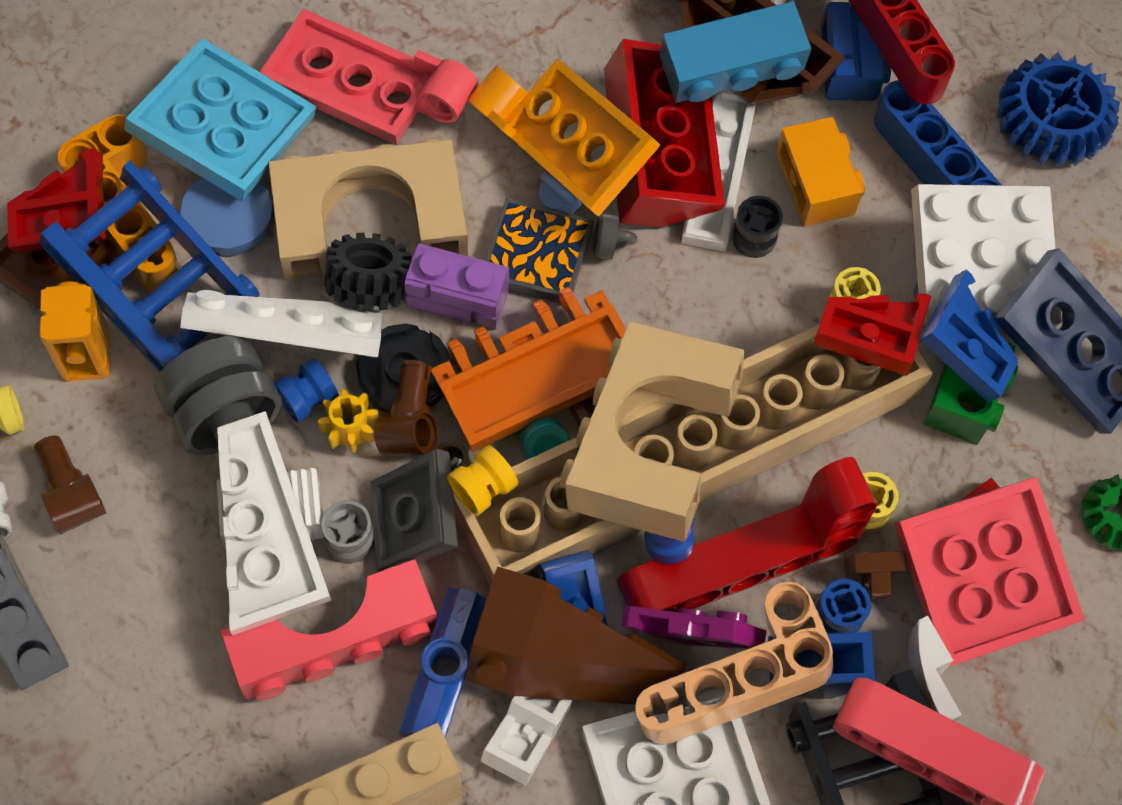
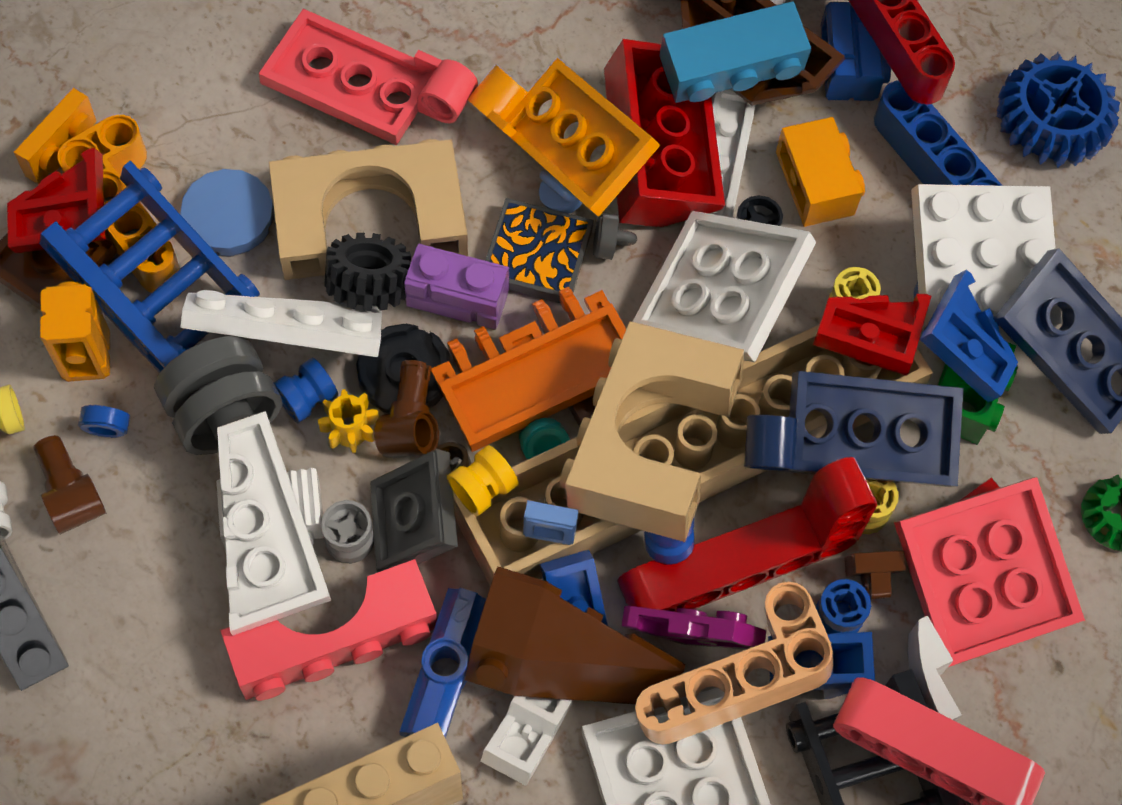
(40, 149): none -> light orange plate
(103, 421): none -> blue tile
(220, 119): medium azure plate -> none
(550, 522): none -> medium blue tile
(726, 281): none -> white plate
(786, 445): none -> dark blue hinge

